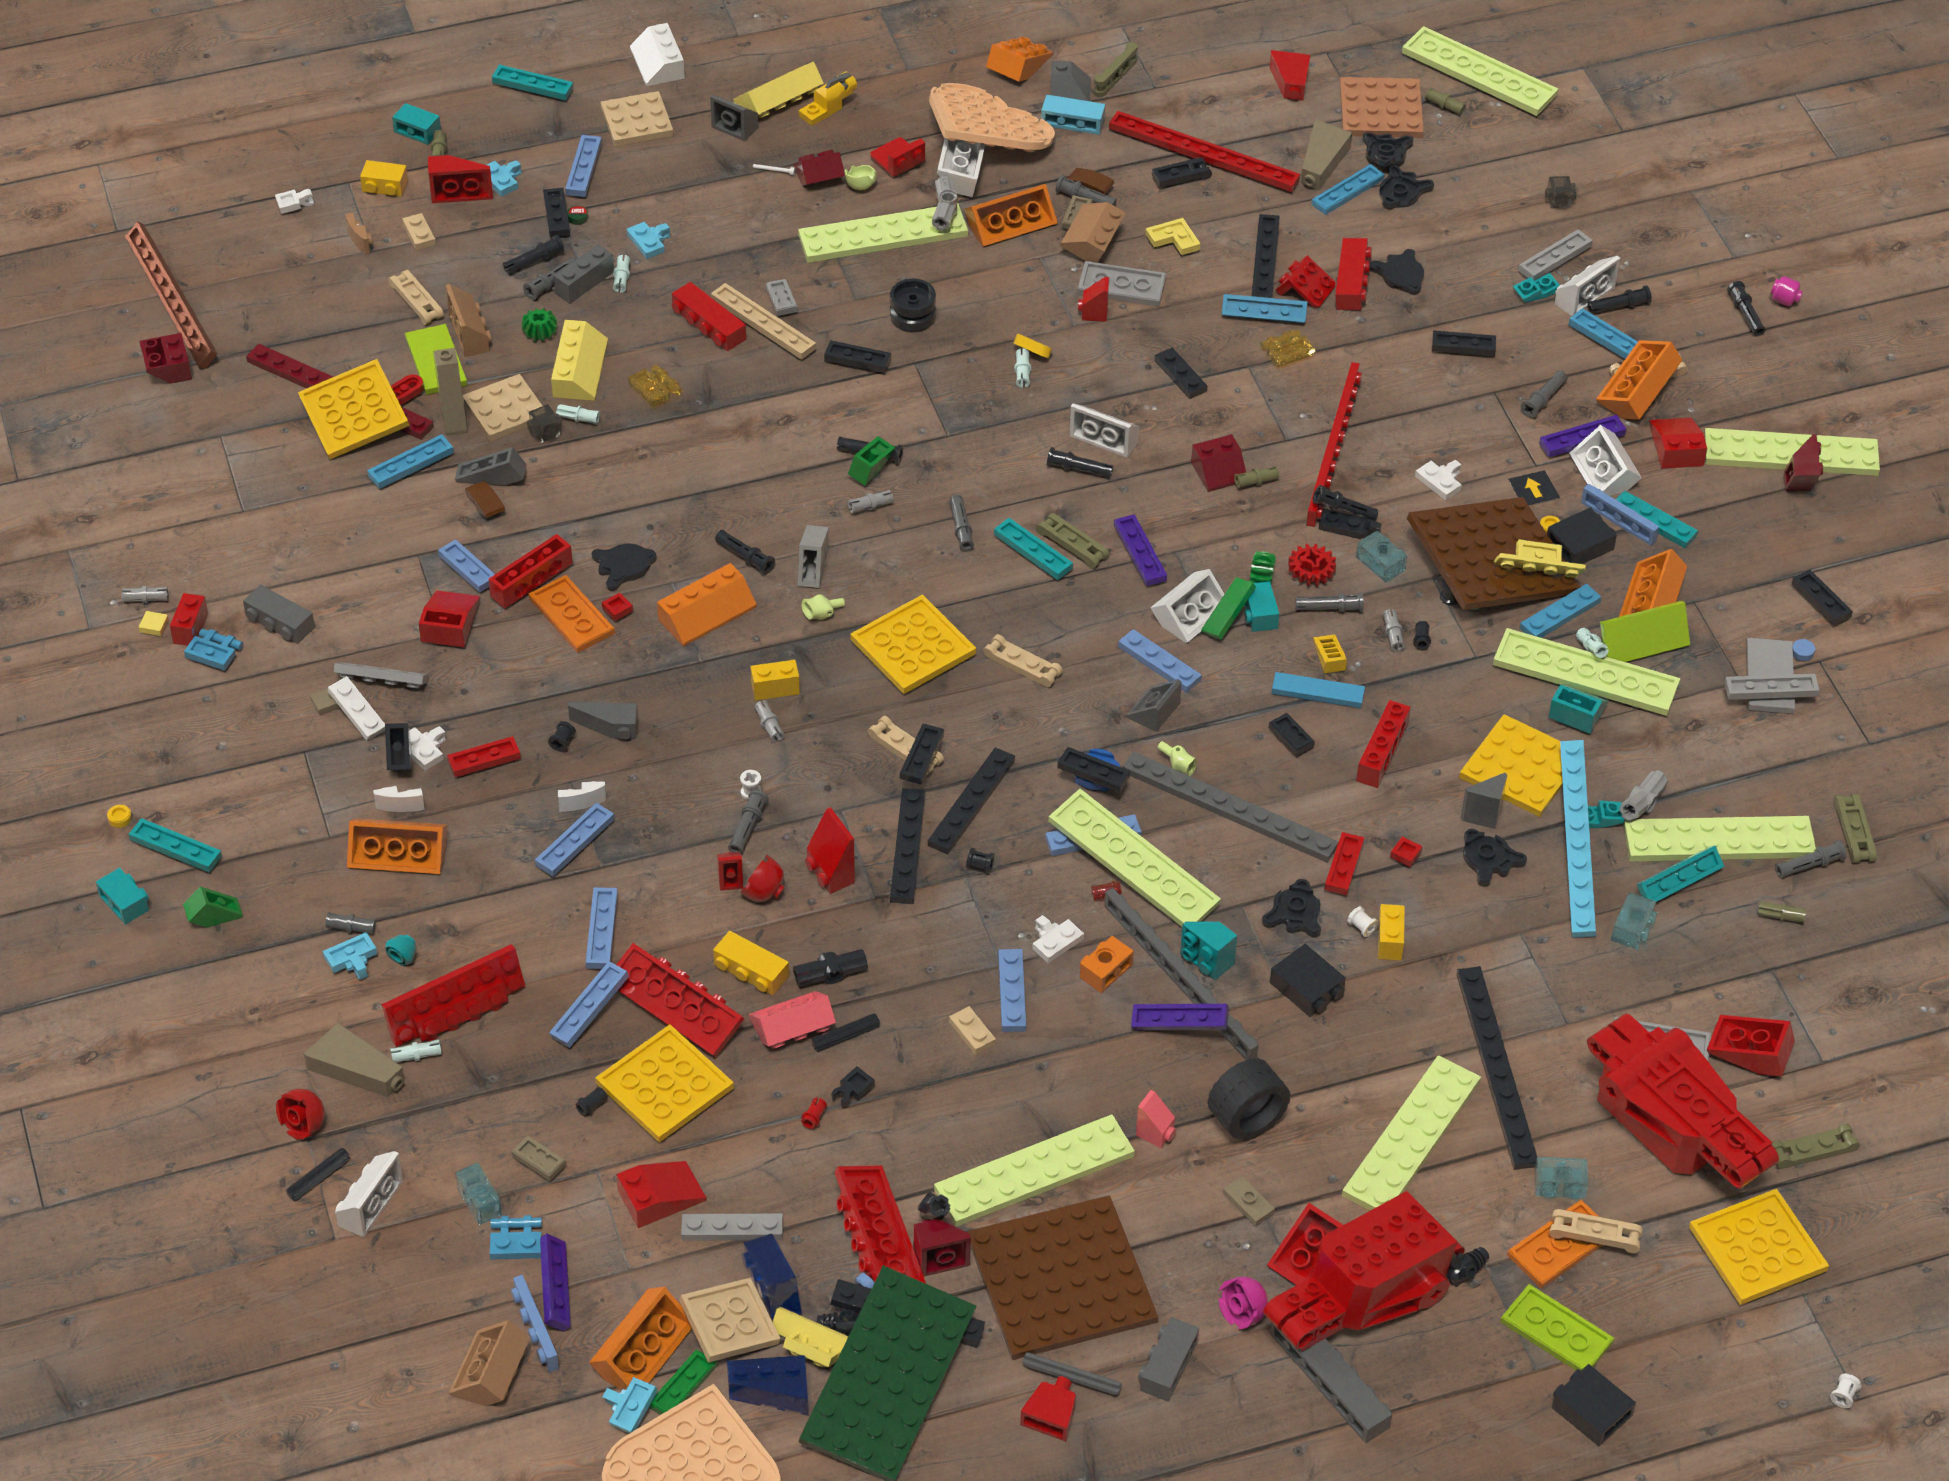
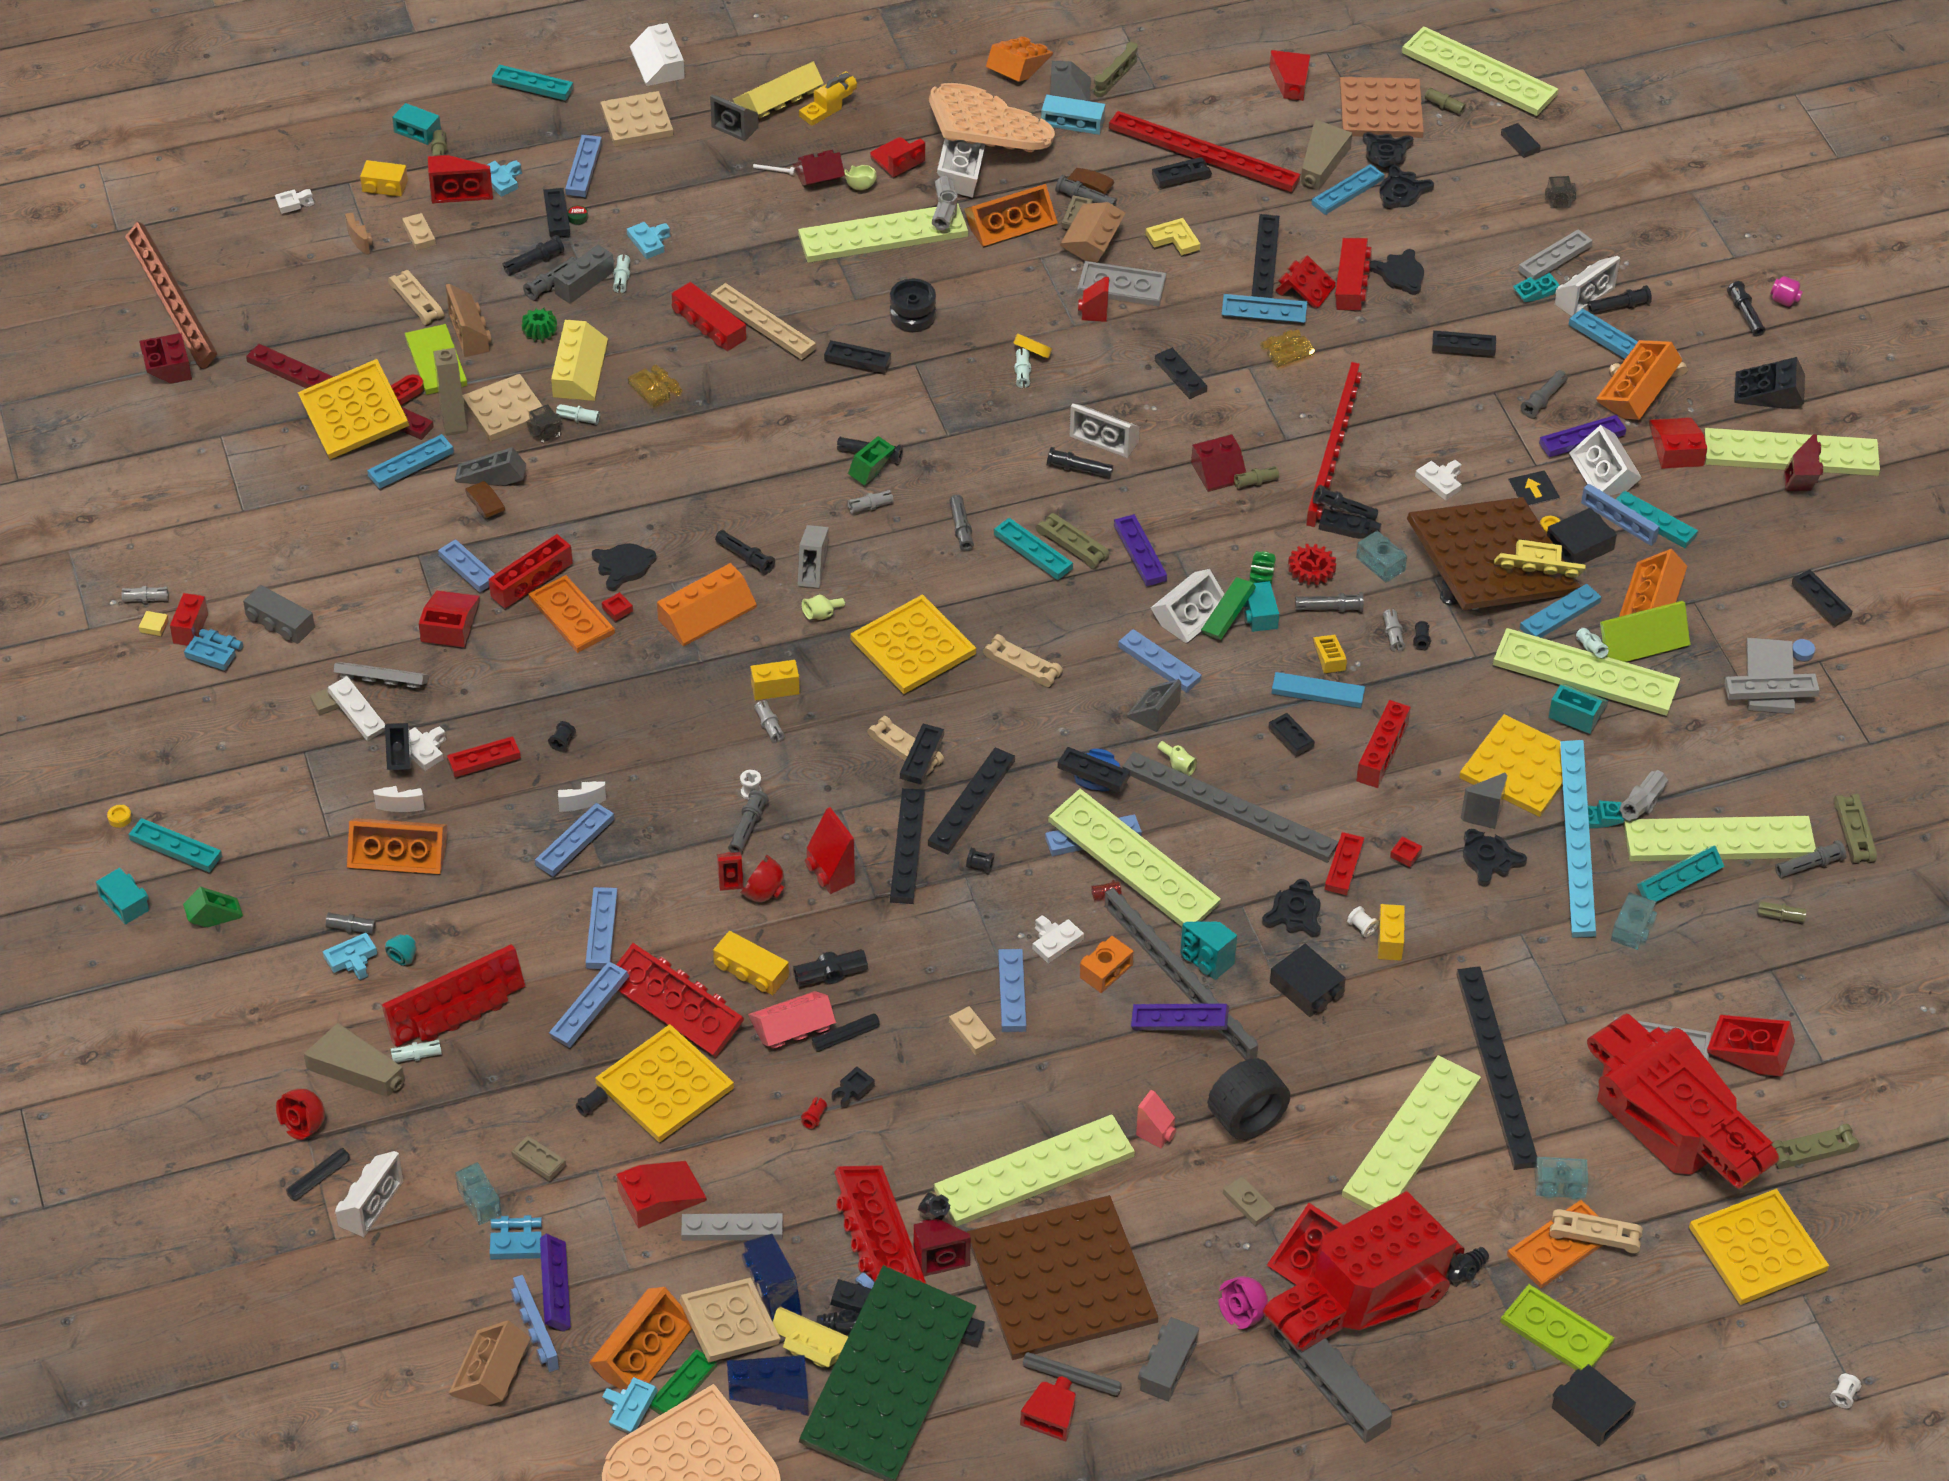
(609, 719): dark grey slope -> none
(781, 297): light grey plate -> none
(1520, 140): none -> black tile
(1771, 384): none -> black slope

